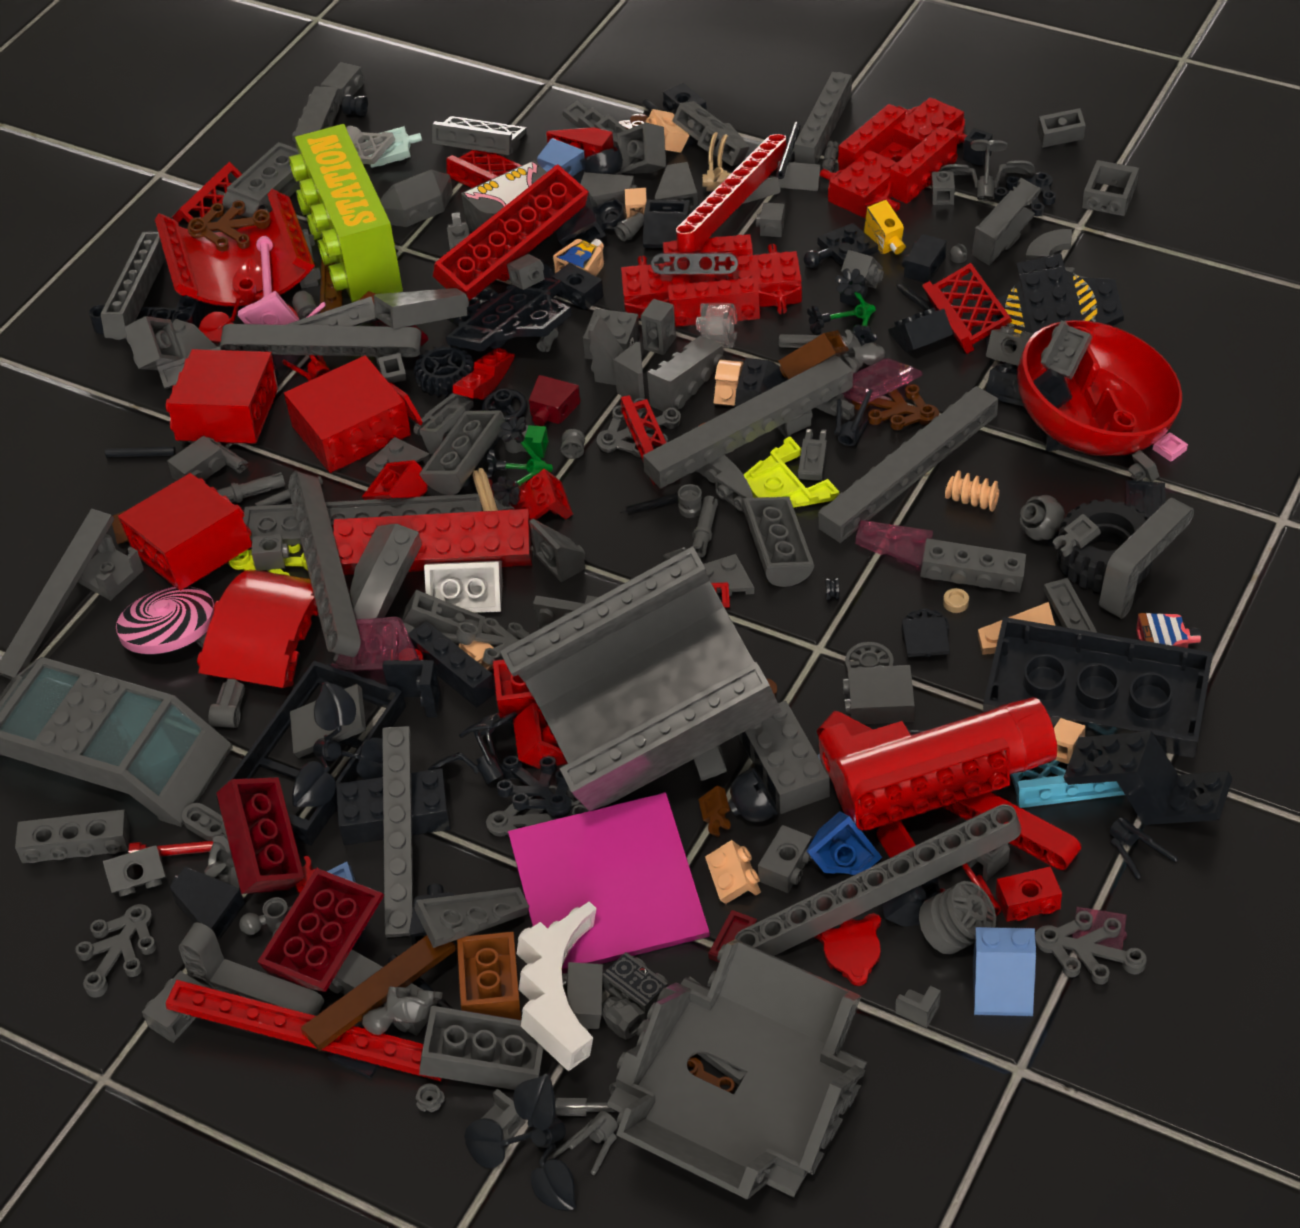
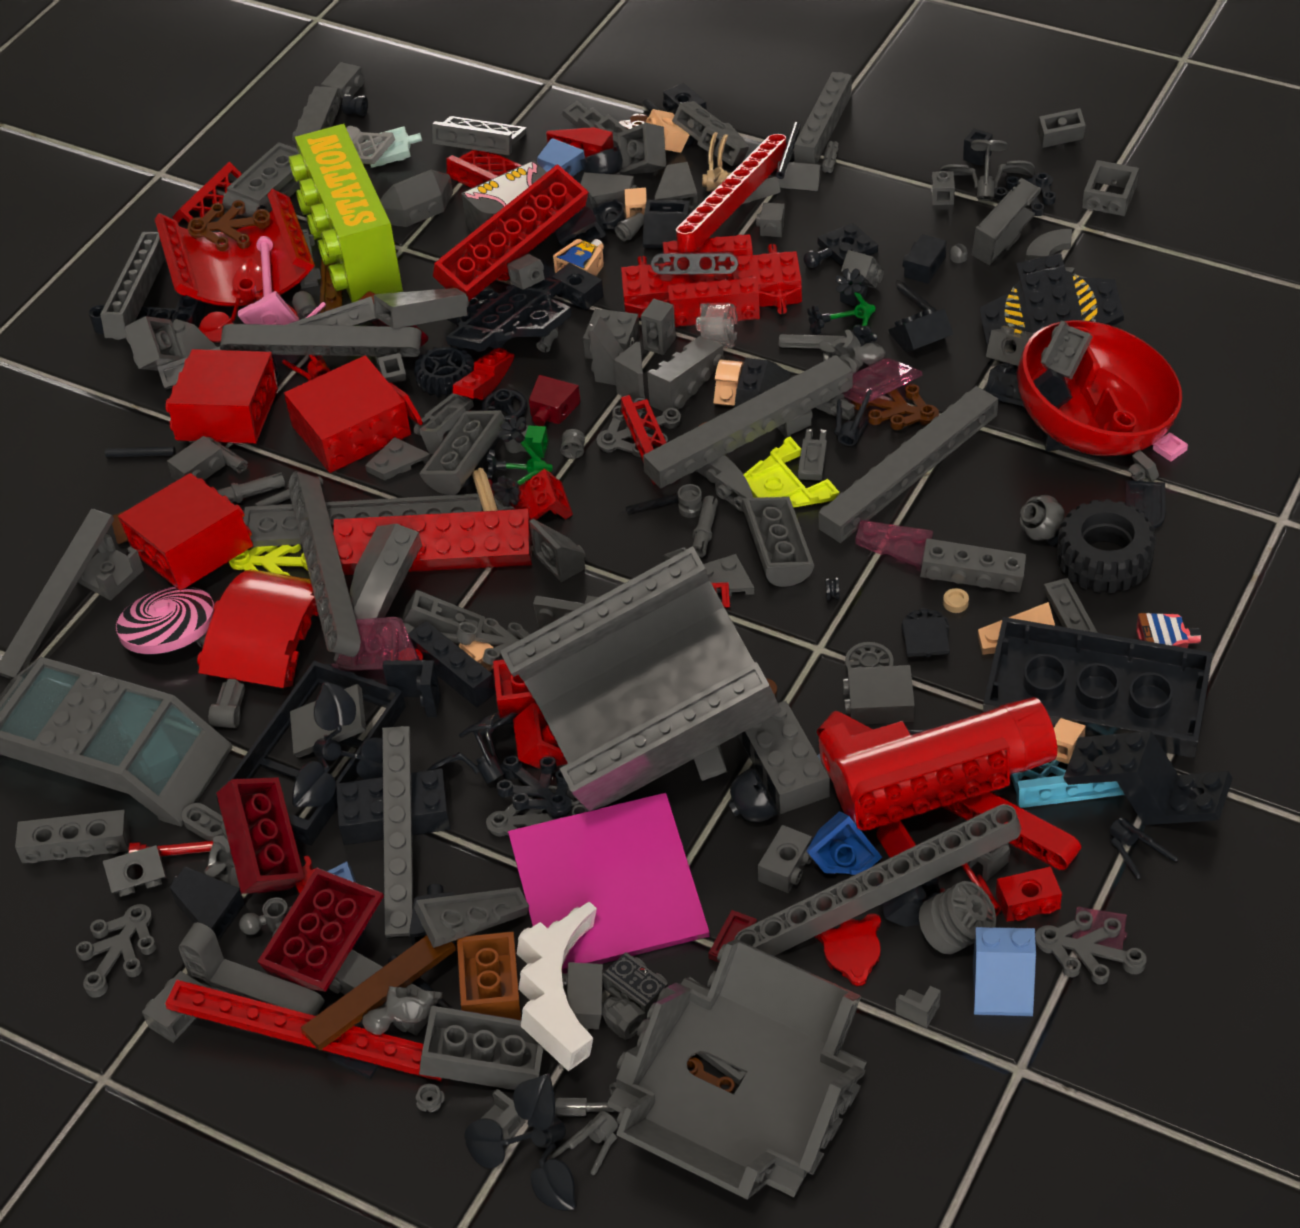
(269, 552): dark grey brick -> none
(397, 481): red slope -> none
(457, 231): dark grey hinge -> none
(467, 584): white slope -> none
(713, 807): reddish brown plate -> none
(732, 871): light nougat bracket -> none
(813, 353): reddish brown brick -> none
(884, 228): yellow torso -> none
(895, 155): red piece -> none
(958, 325): red fence -> none
(972, 491): light nougat piece -> none
(1078, 533): dark grey plate -> none
(1139, 552): dark grey beam -> none

